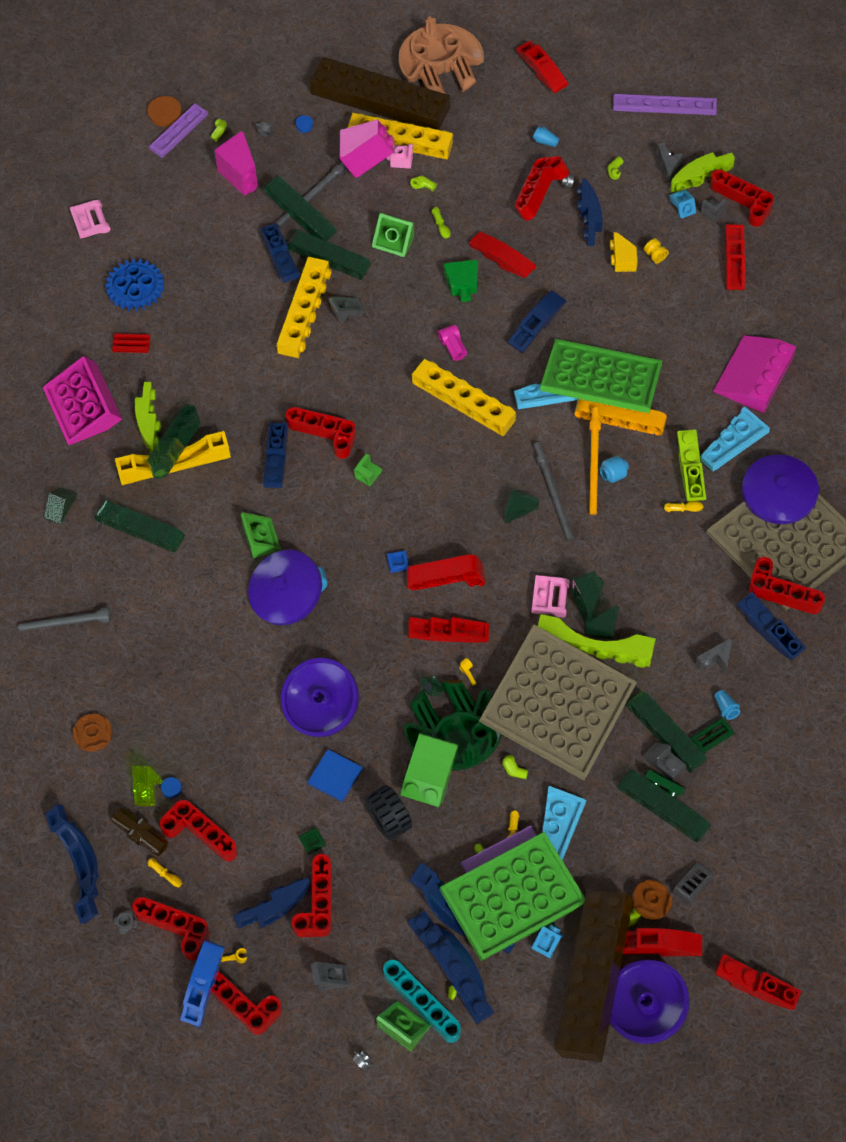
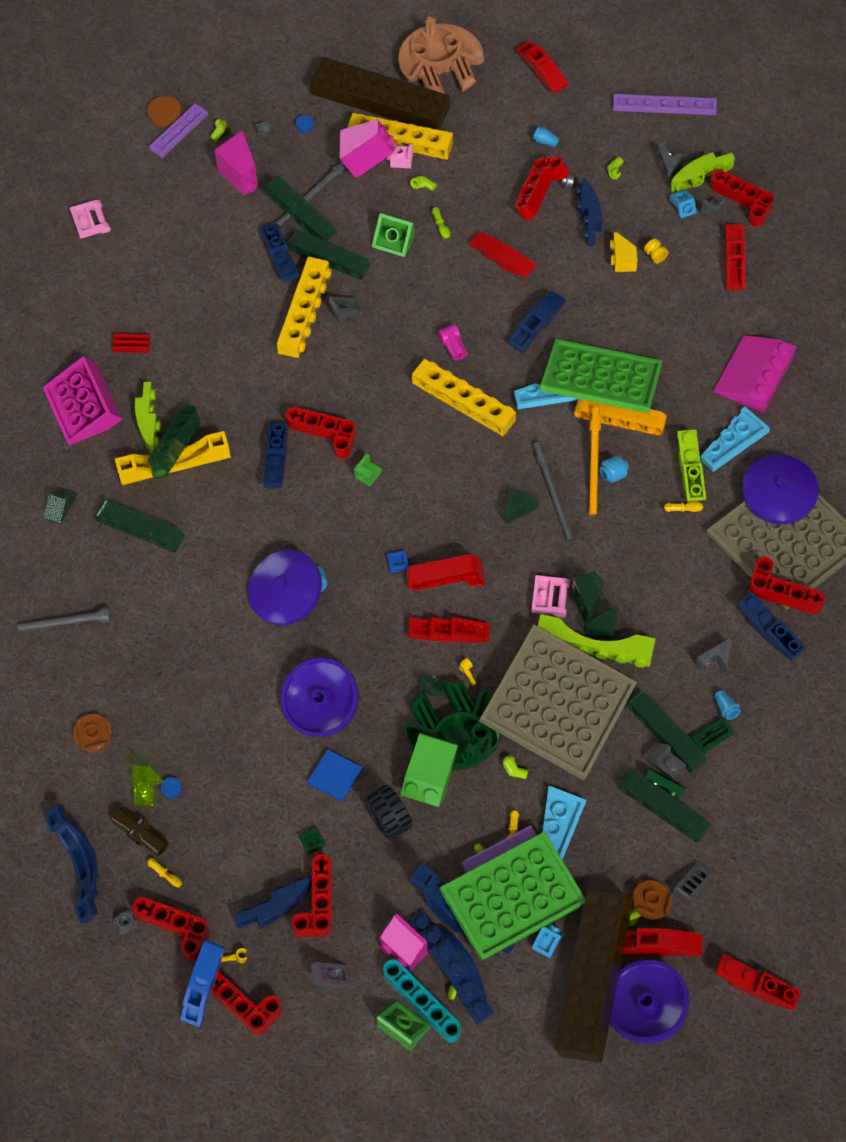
(124, 285): blue gear -> none
(202, 833): red beam -> none
(260, 534): bright green slope -> none
(362, 1059): flat silver plate -> none
(403, 943): none -> slope
(462, 278): green torso -> none

